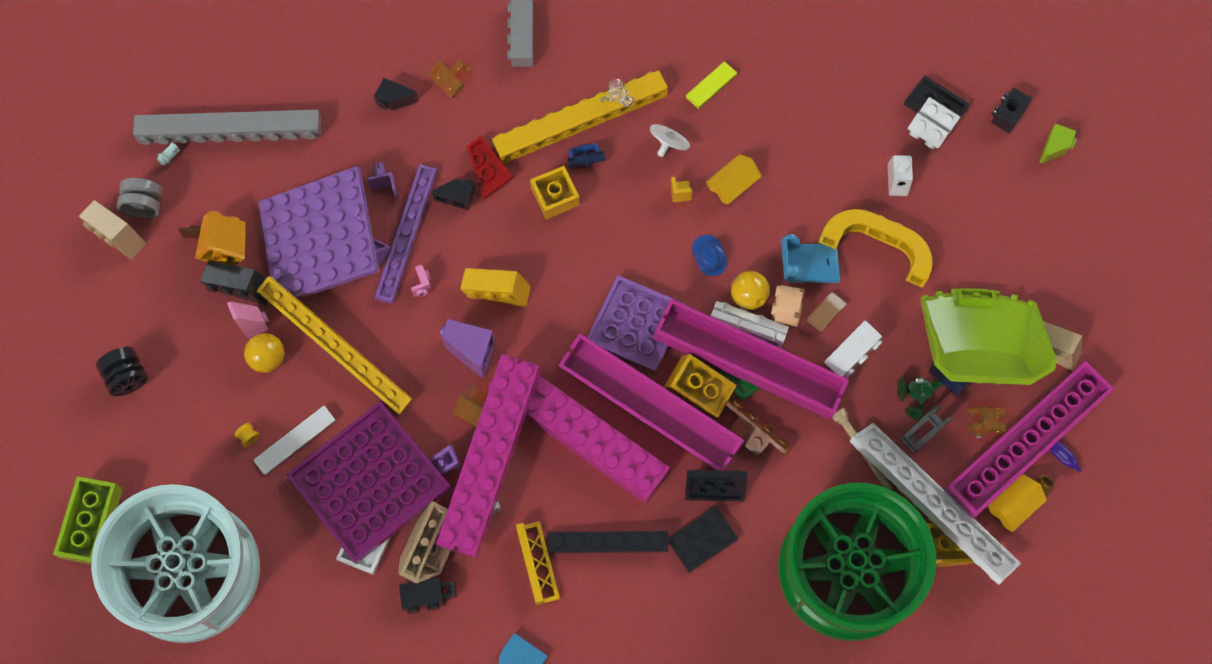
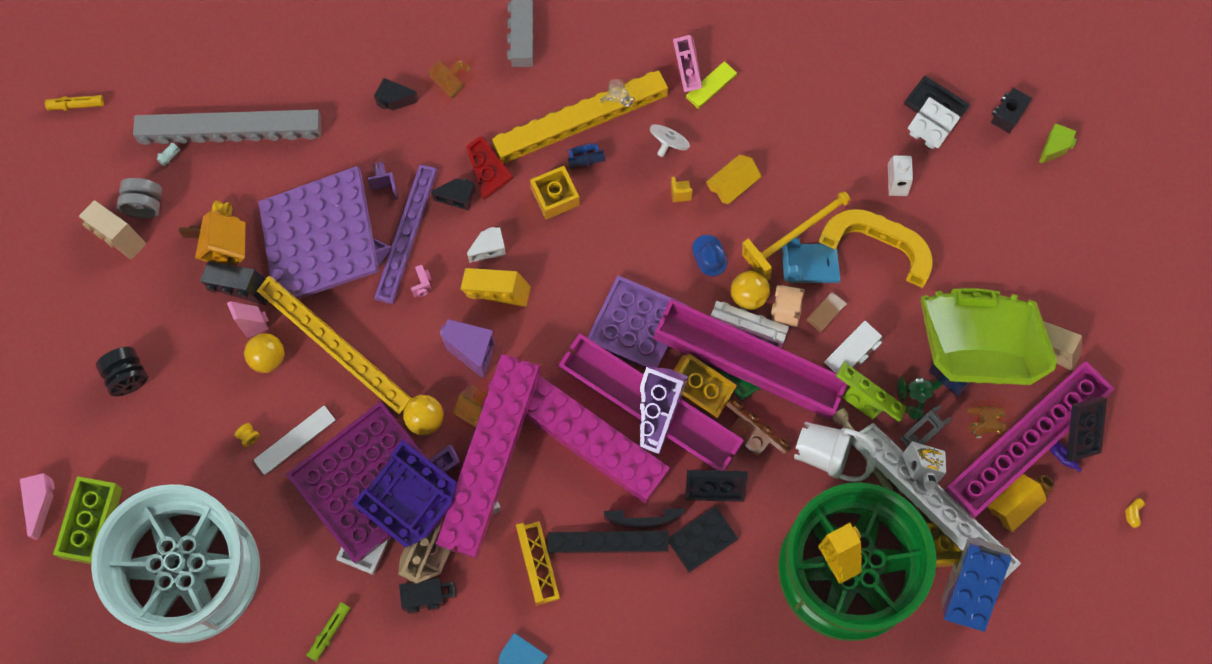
(37, 498): none -> bright pink slope
(75, 102): none -> yellow pin
(225, 209): none -> yellow wheel
(328, 631): none -> lime pin
(408, 496): none -> dark purple wedge
(423, 415): none -> yellow piece
(487, 245): none -> white slope
(660, 397): none -> medium lavender wedge
(670, 516): none -> black slope
(688, 63): none -> bright pink slope
(758, 260): none -> yellow tile
(829, 449): none -> white piece
(843, 552): none -> yellow wedge
(867, 395): none -> lime bracket
(925, 463): none -> white torso
(975, 584): none -> blue piece
(1086, 428): none -> black plate
(1132, 513): none -> yellow arm

